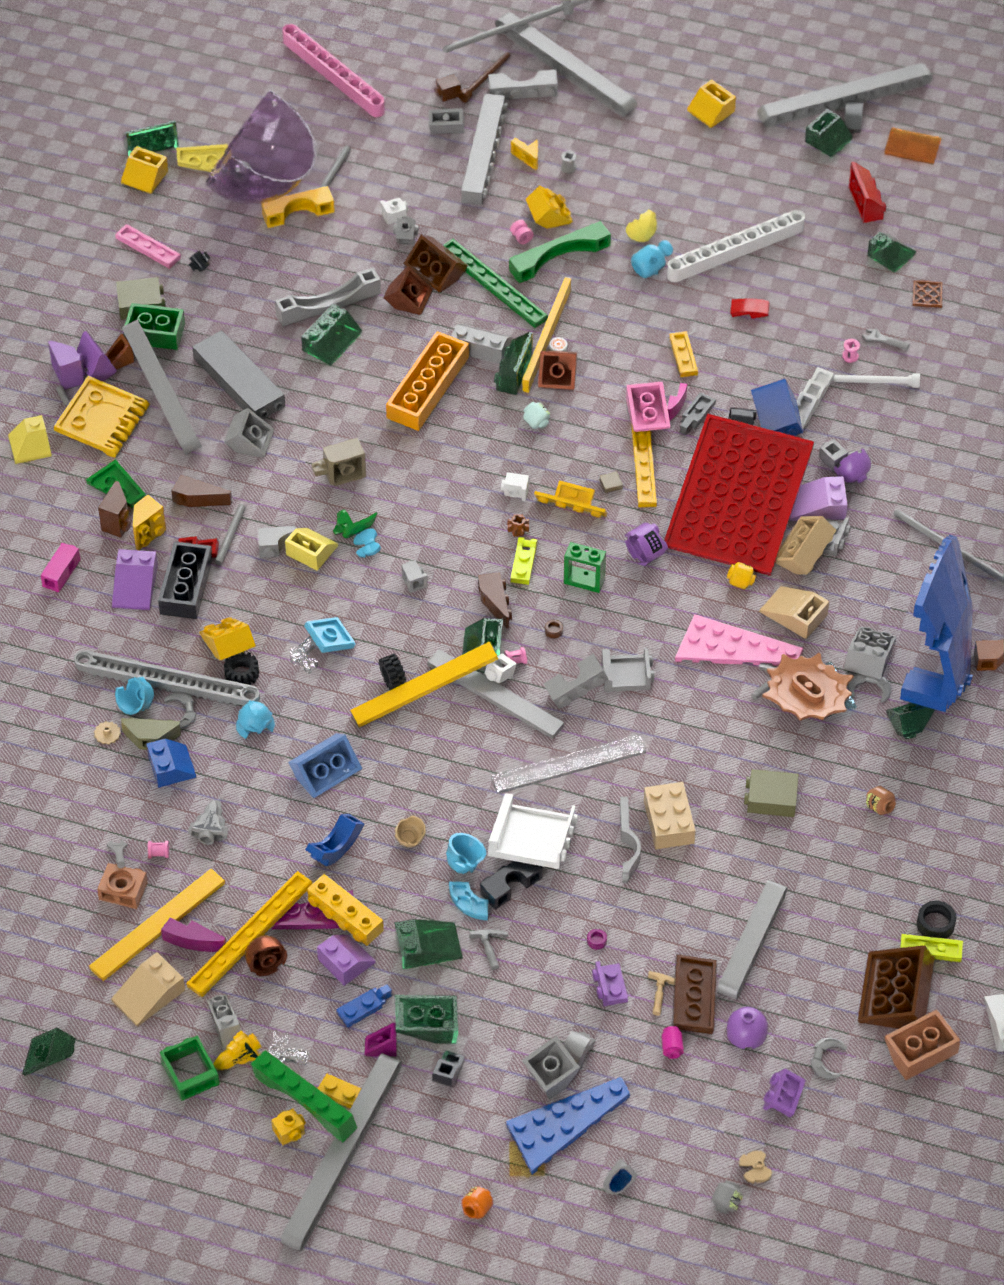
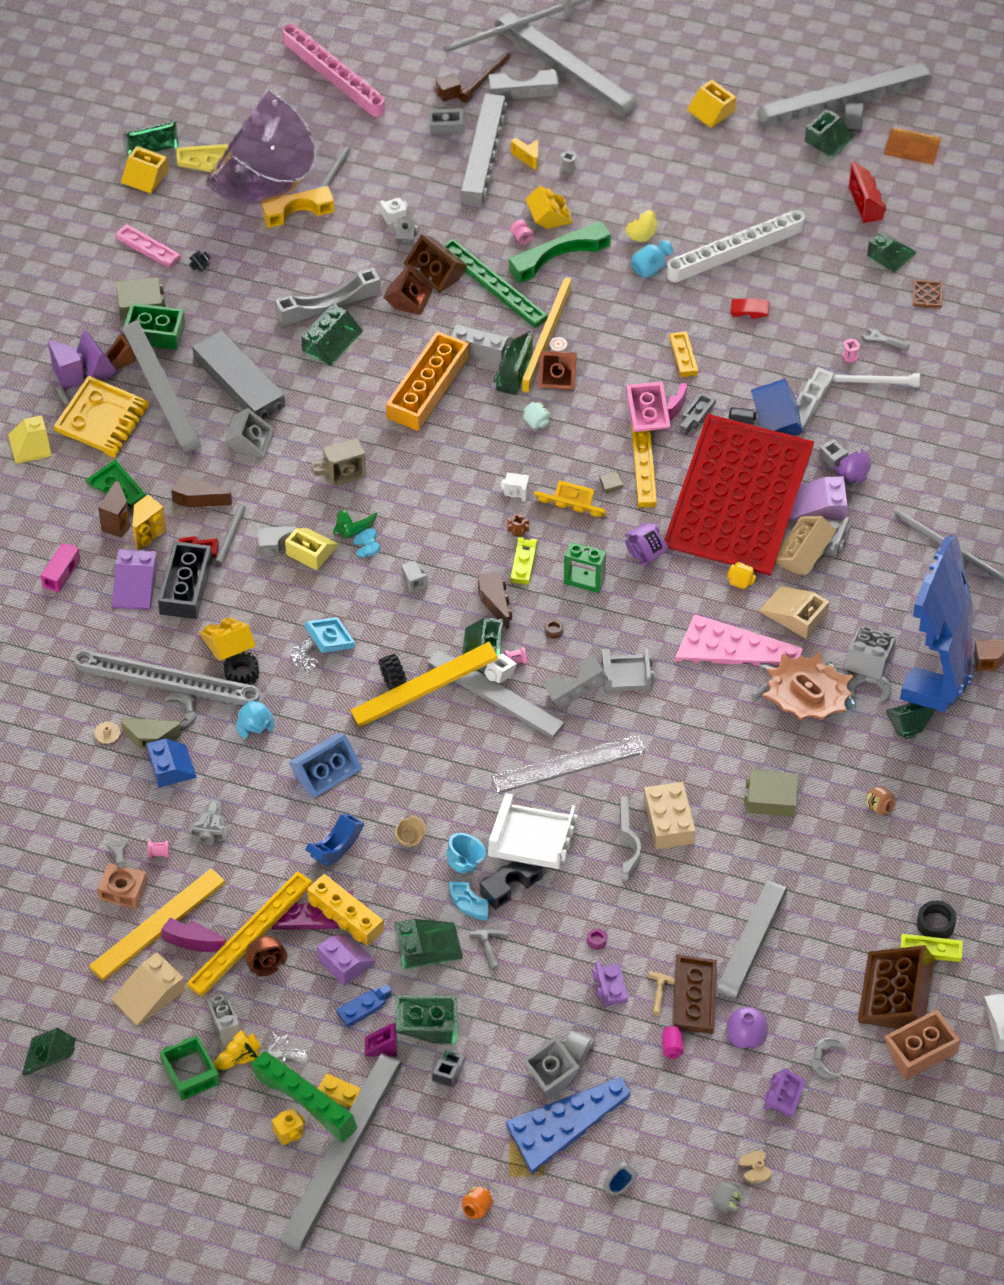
(136, 697): medium azure helmet -> none

